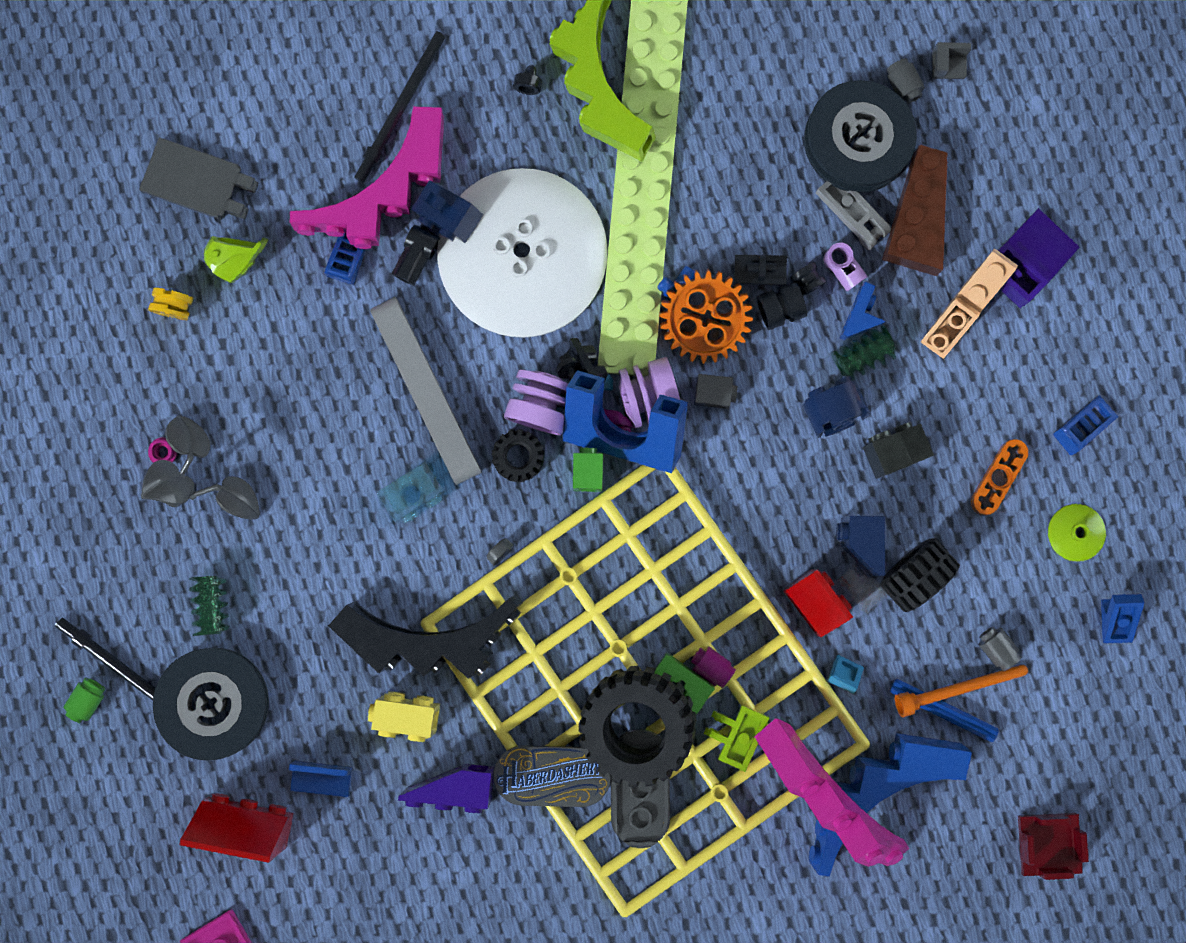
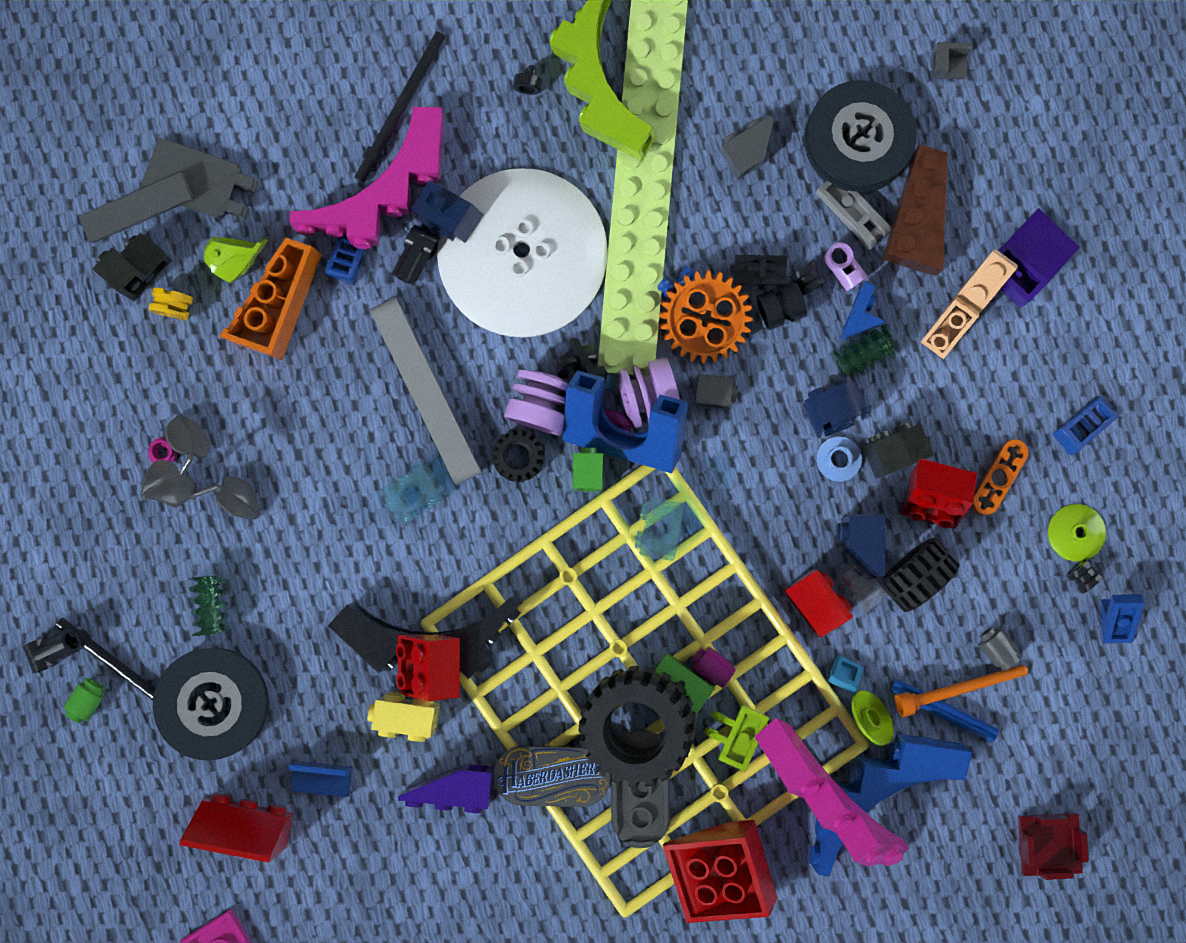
(51, 649): none -> black piece
(133, 267): none -> pearl dark grey brick
(136, 207): none -> dark grey tile
(275, 301): none -> orange wedge
(428, 667): none -> red slope
(499, 551): dark grey tile -> none
(671, 514): none -> clear light blue brick
(722, 873): none -> red slope
(747, 150): none -> dark grey slope
(827, 467): none -> light blue piece
(872, 718): none -> lime dish
(905, 80): dark grey brick -> none
(938, 493): none -> red slope
(1085, 575): none -> black wheel

